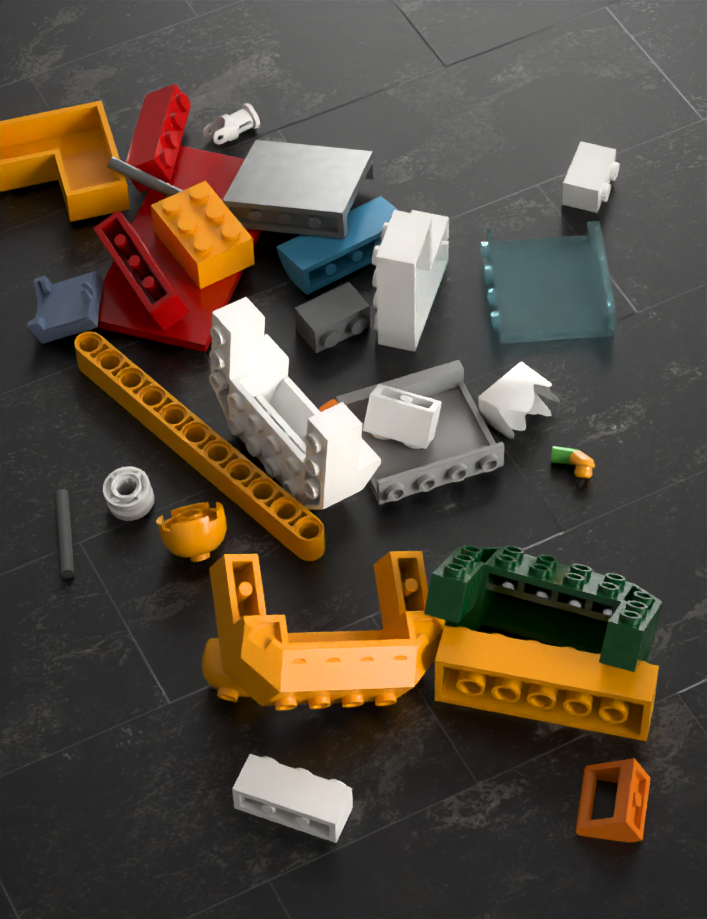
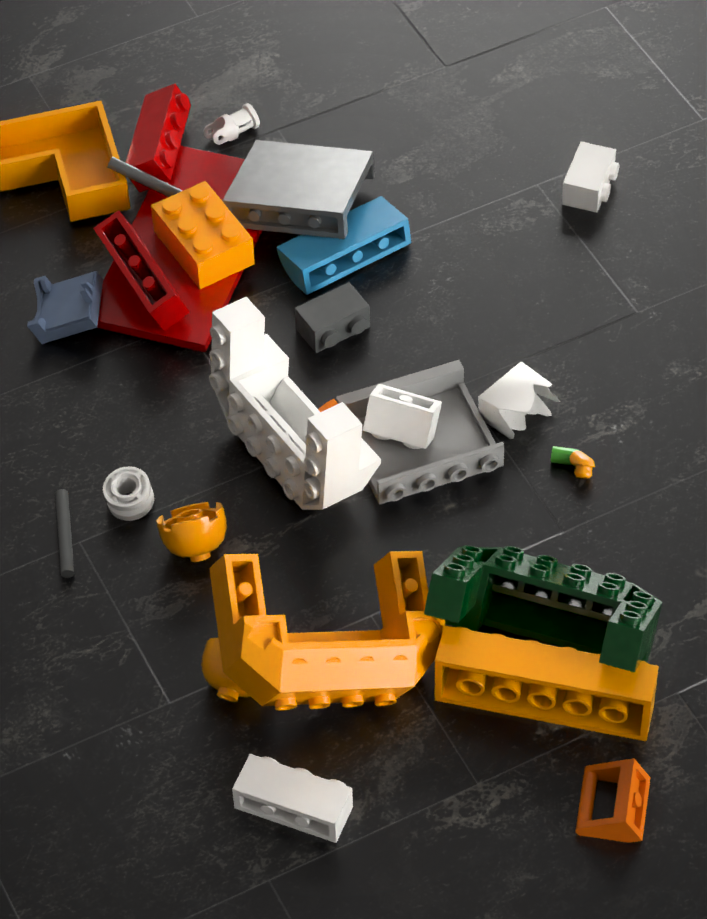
(201, 447): light orange beam -> none
(408, 275): white piece -> none
(549, 287): clear light blue panel -> none

